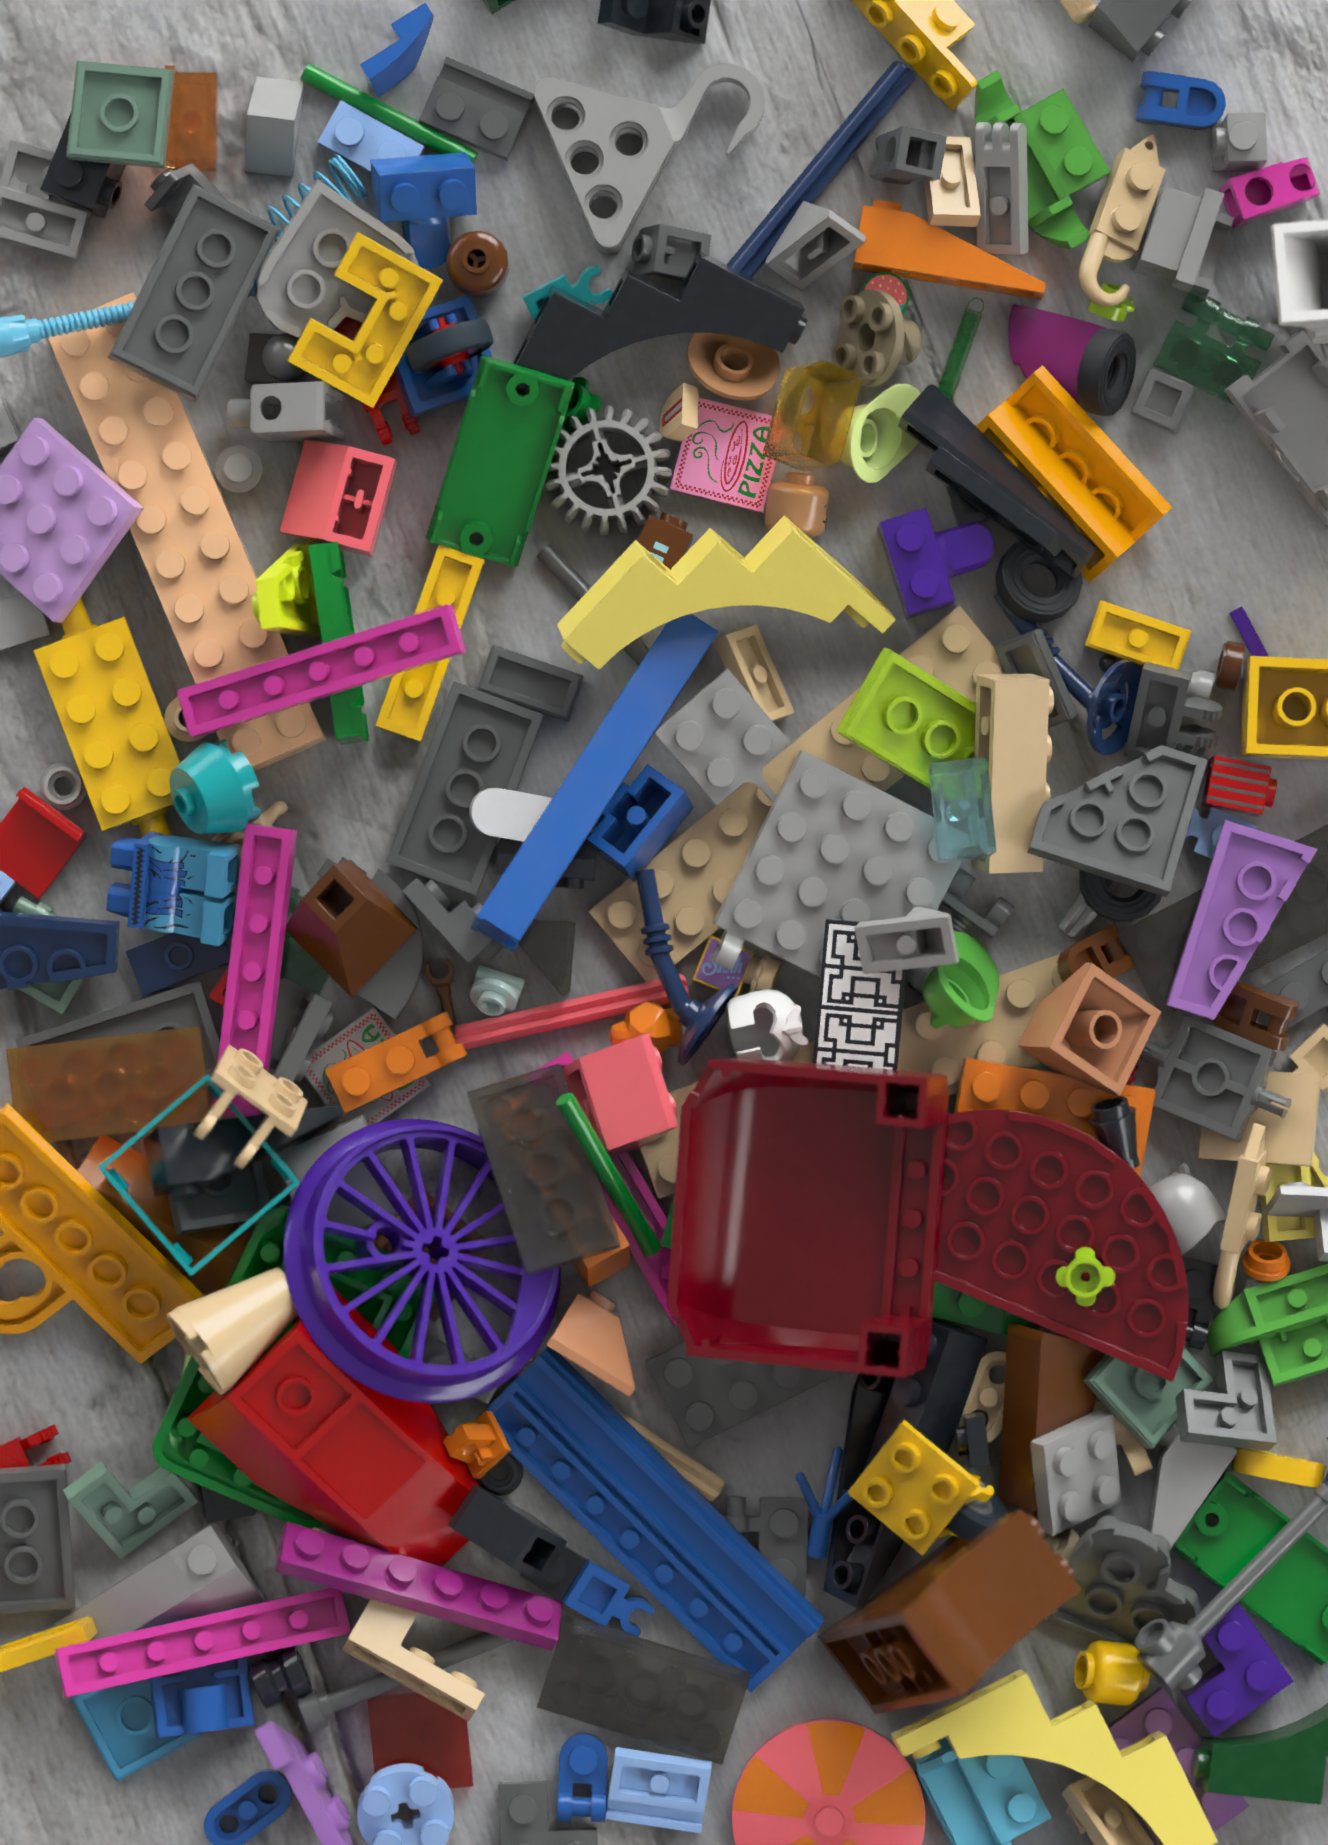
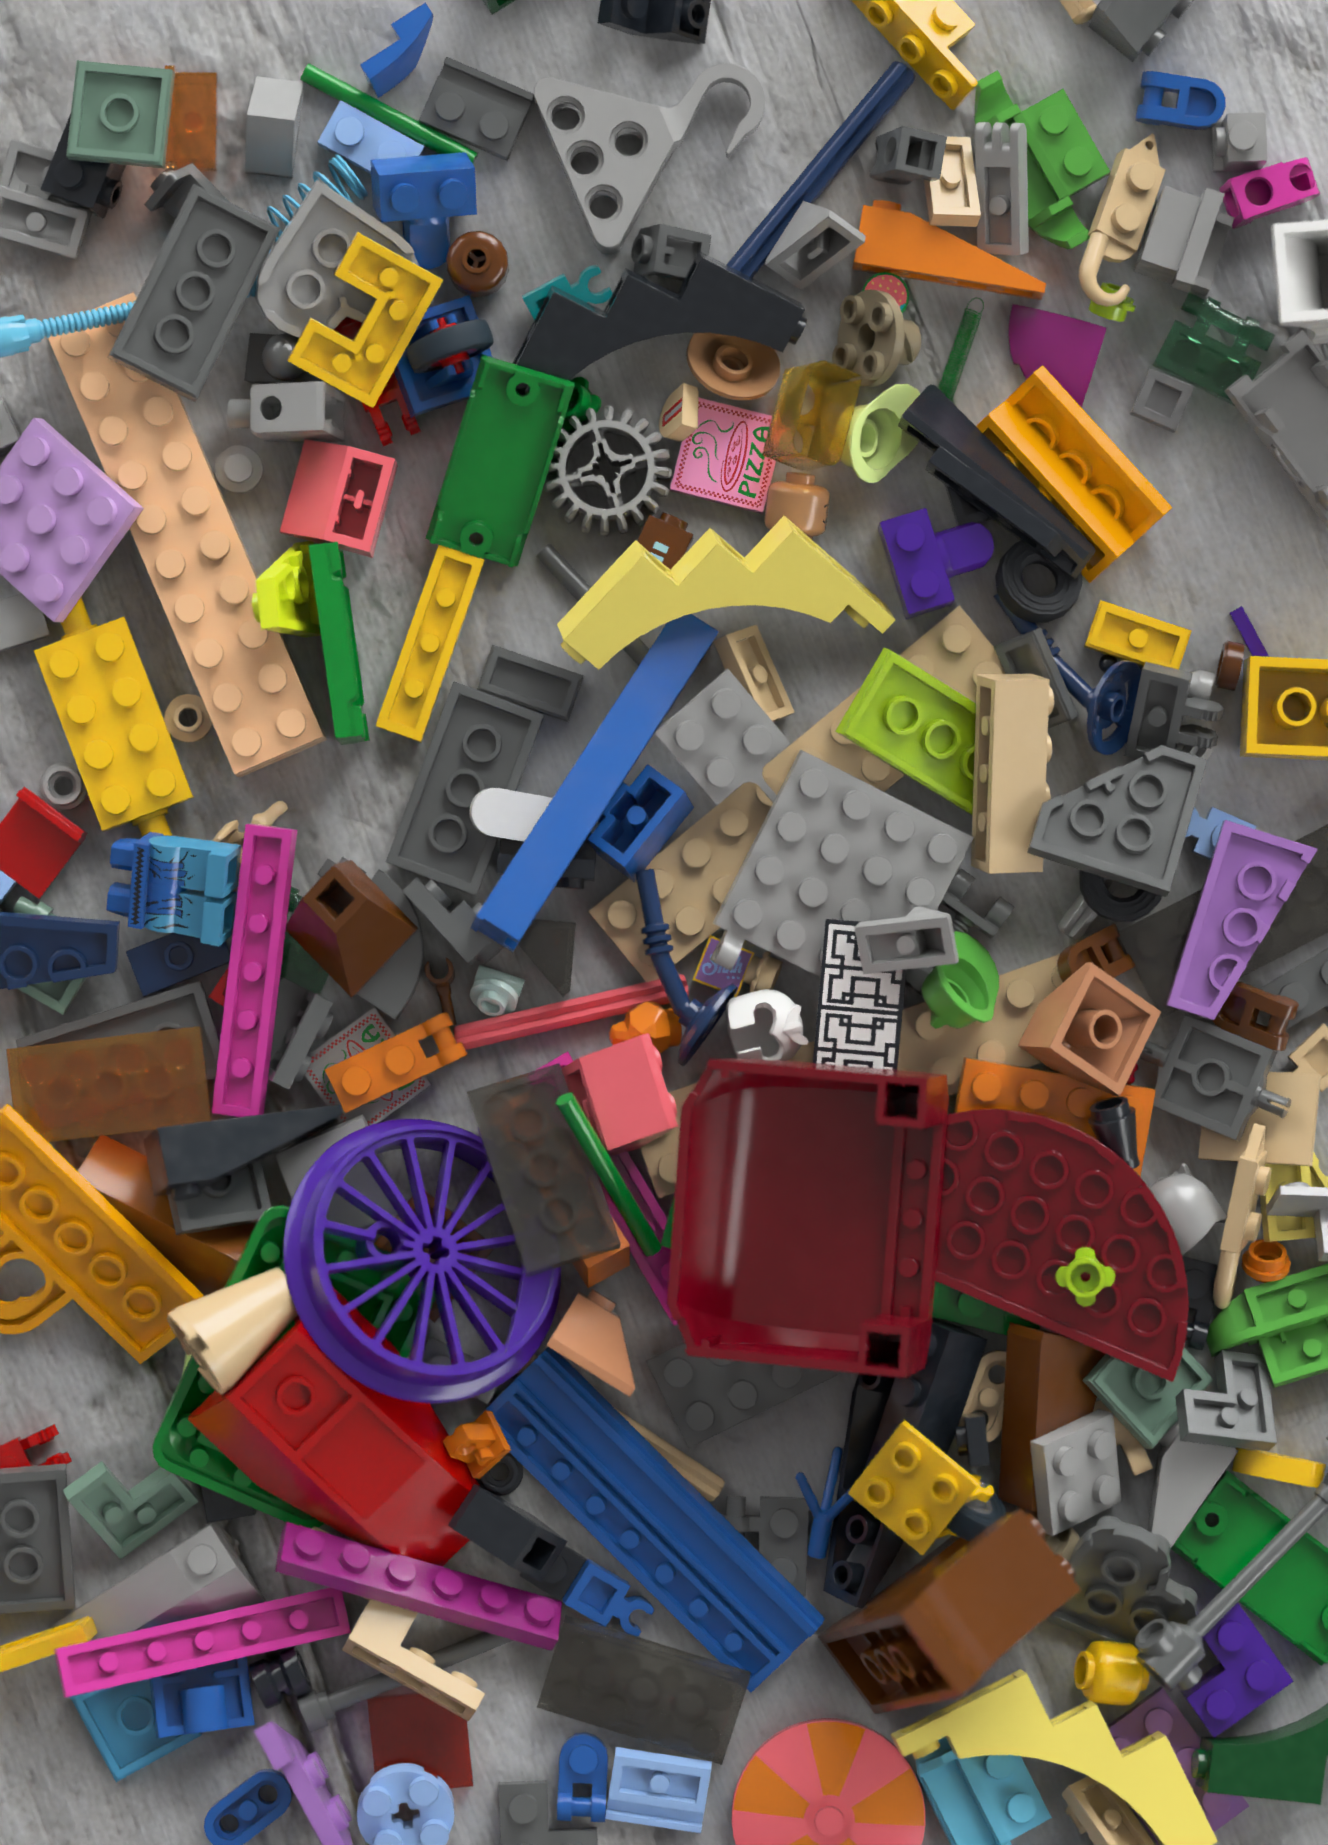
(177, 1249): teal piece -> none
(214, 790): teal cone -> none
(279, 1098): tan plate -> none
(321, 671): dark pink plate -> none
(962, 809): clear light blue slope -> none
(1106, 372): black tyre -> none
(1238, 786): red brick -> none

